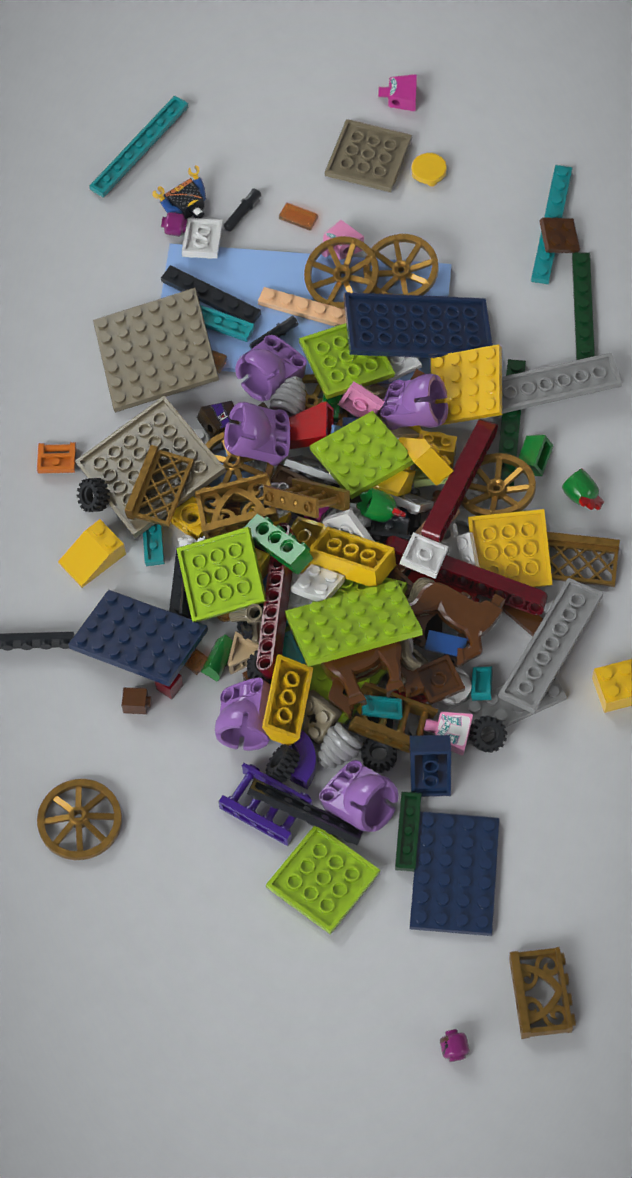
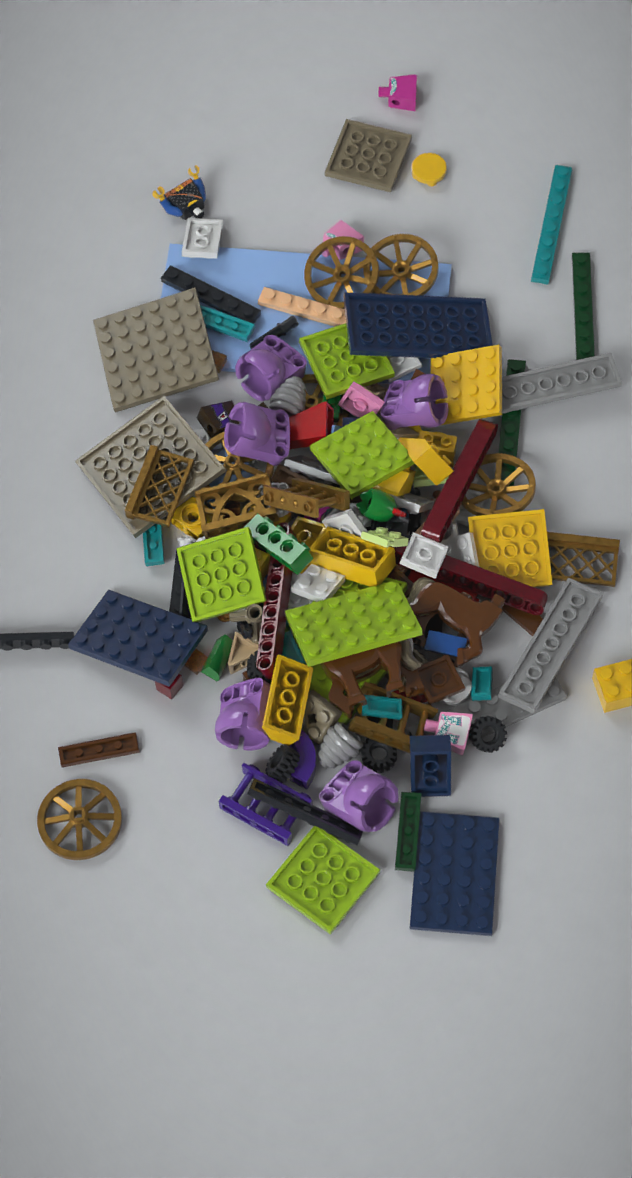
(56, 461): orange plate -> none
(87, 489): black tyre -> none
(92, 553): yellow slope -> none
(98, 750): none -> reddish brown tile
(135, 700): reddish brown brick -> none
(138, 146): teal plate -> none
(174, 224): magenta head -> none
(246, 204): black axle -> none
(298, 216): clear orange tile -> none
(384, 538): none -> yellowish green plate
(454, 1045): magenta head -> none
(527, 1017): pearl gold fence -> none
(536, 453): green brick -> none
(559, 235): reddish brown plate -> none
(583, 490): green piece -> none

